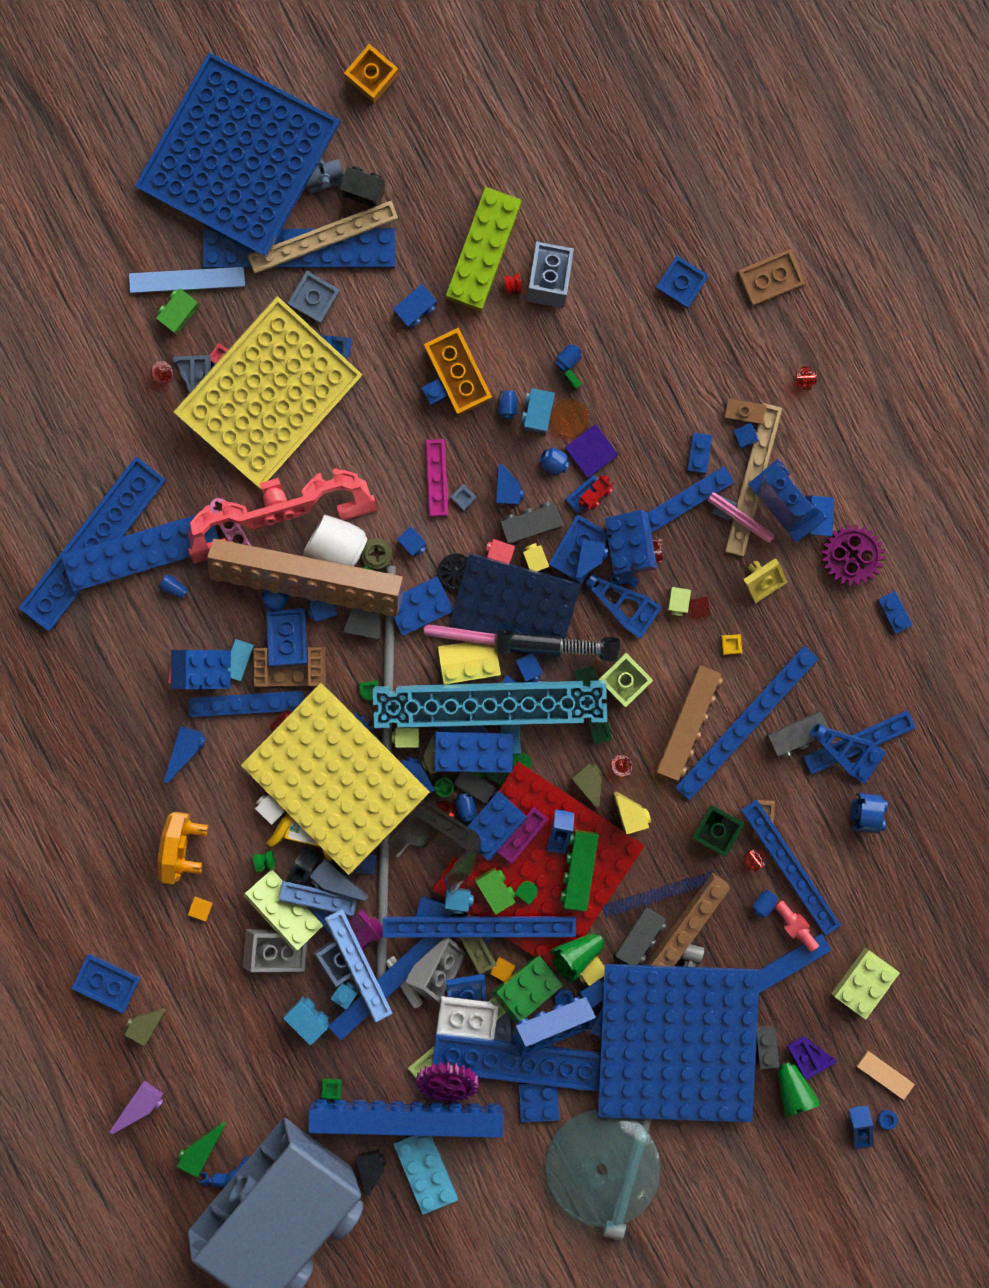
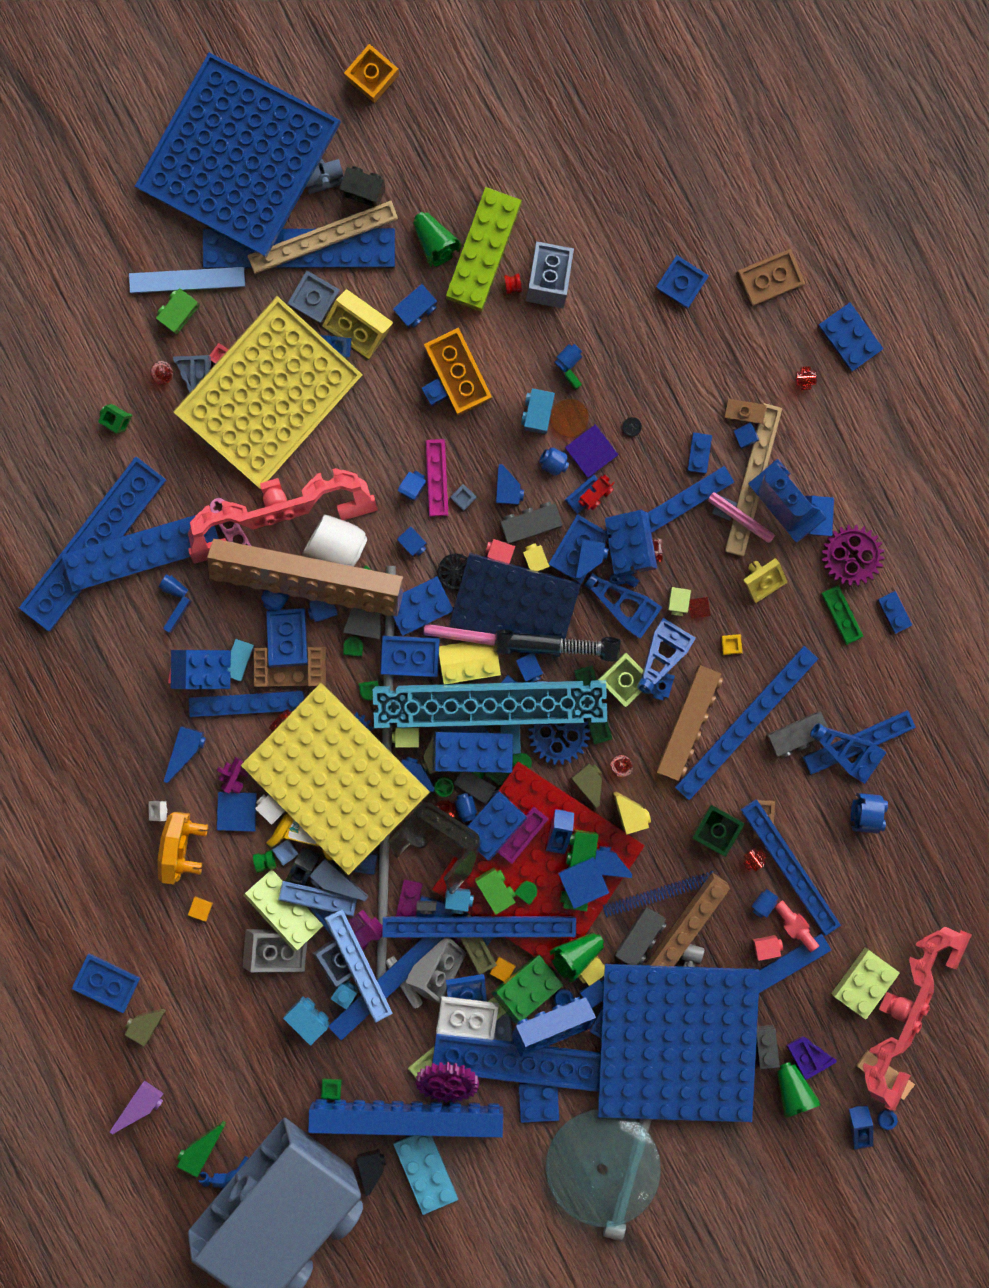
(108, 419): none -> green brick
(157, 811): none -> white plate
(177, 614): none -> blue tile
(230, 776): none -> magenta hips
(236, 811): none -> blue tile
(285, 852): none -> light blue tile
(353, 646): none -> green tile
(357, 320): none -> light yellow slope
(369, 548): olive gear -> none
(408, 900): none -> magenta plate
(409, 656): none -> blue plate
(412, 485): none -> blue slope
(426, 906): none -> dark grey plate
(435, 239): none -> green cone
(507, 404): blue brick -> none
(544, 744): none -> blue gear
(583, 882): none -> blue tile
(610, 863): none -> blue slope
(632, 426): none -> black piece
(660, 694): none -> blue brick
(672, 636): none -> plate
(767, 947): none -> coral brick
(842, 615): none -> green tile
(850, 337): none -> blue plate
(911, 1013): none -> coral piece

